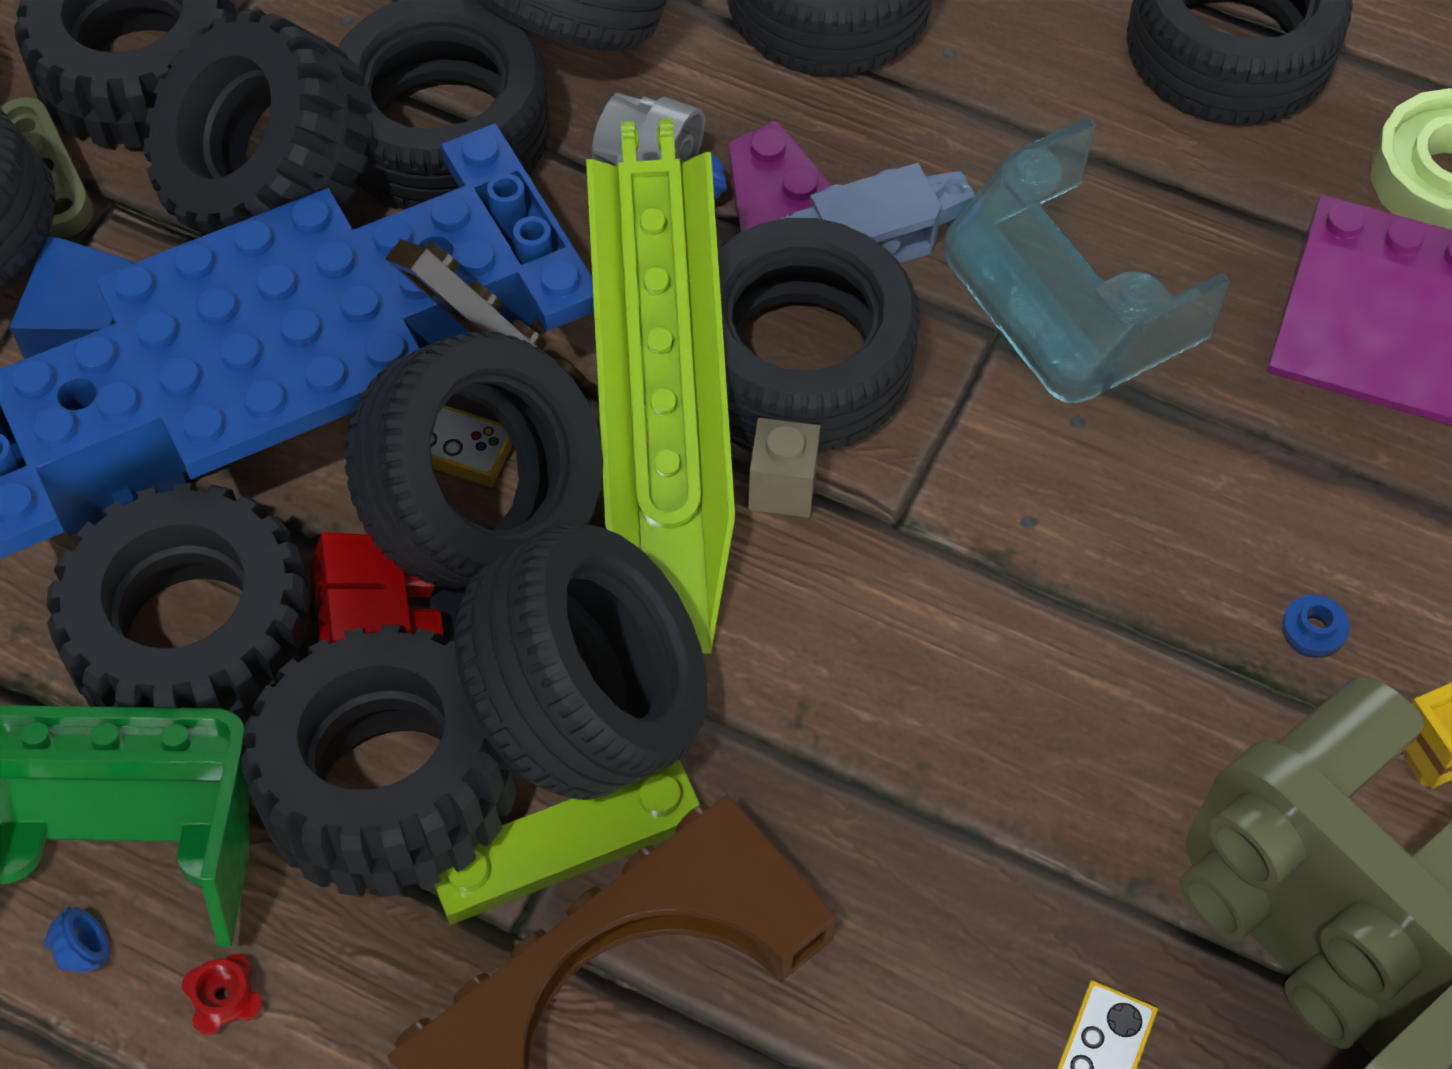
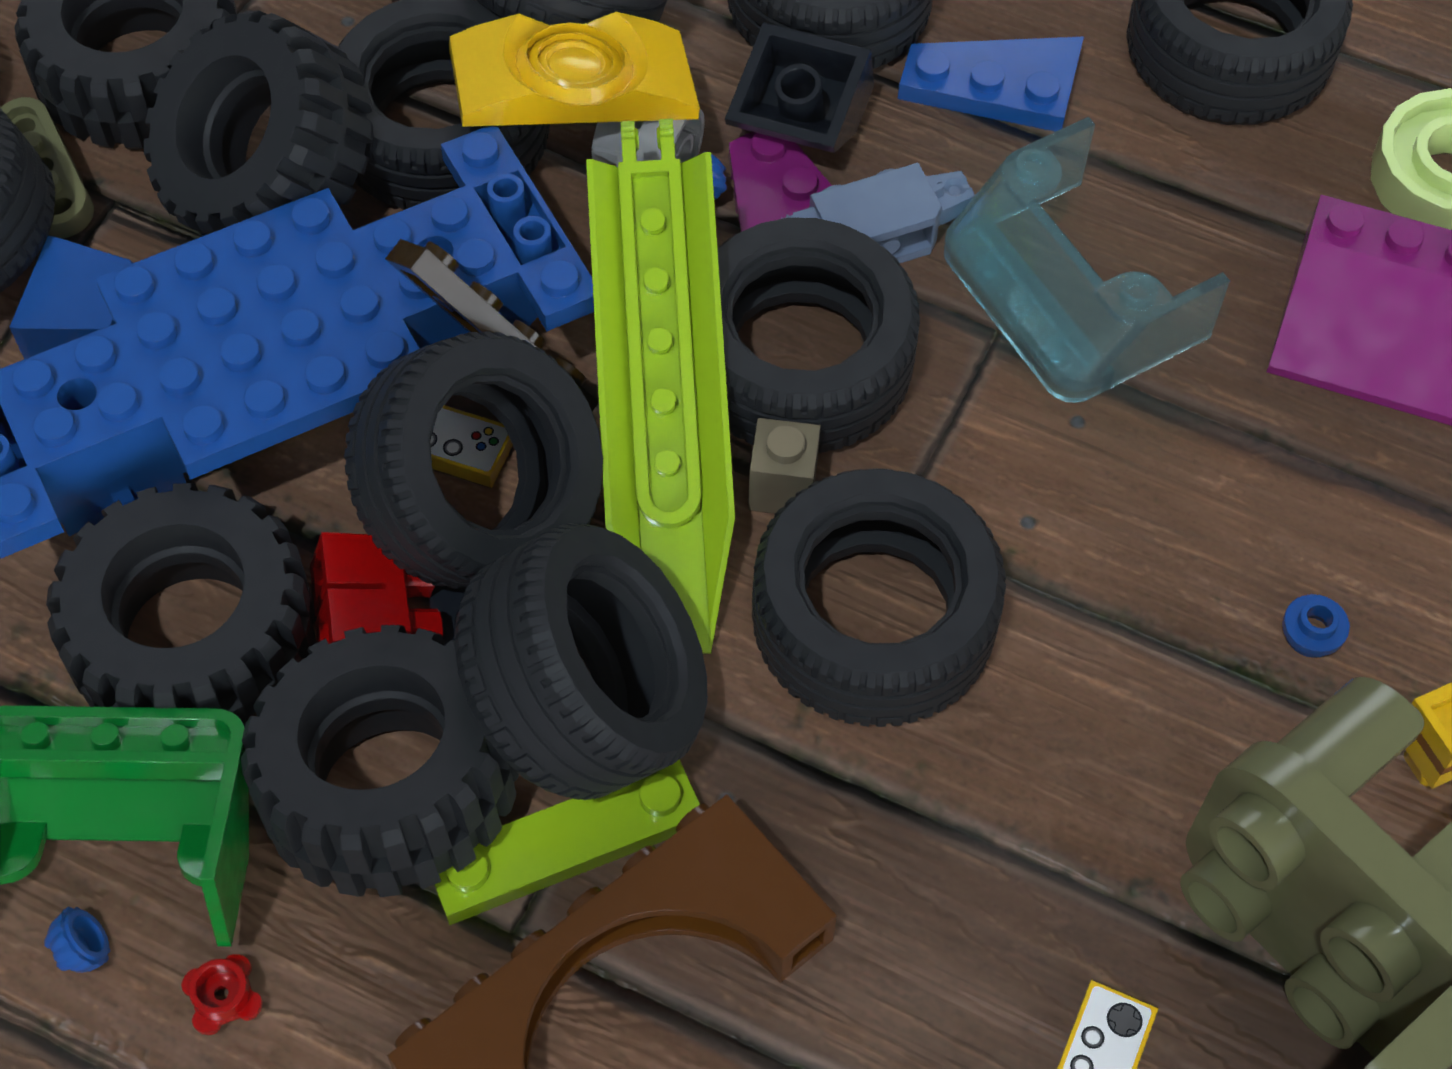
(571, 72): none -> yellow slope
(803, 88): none -> black slope
(894, 516): none -> black tyre
(995, 79): none -> blue wing

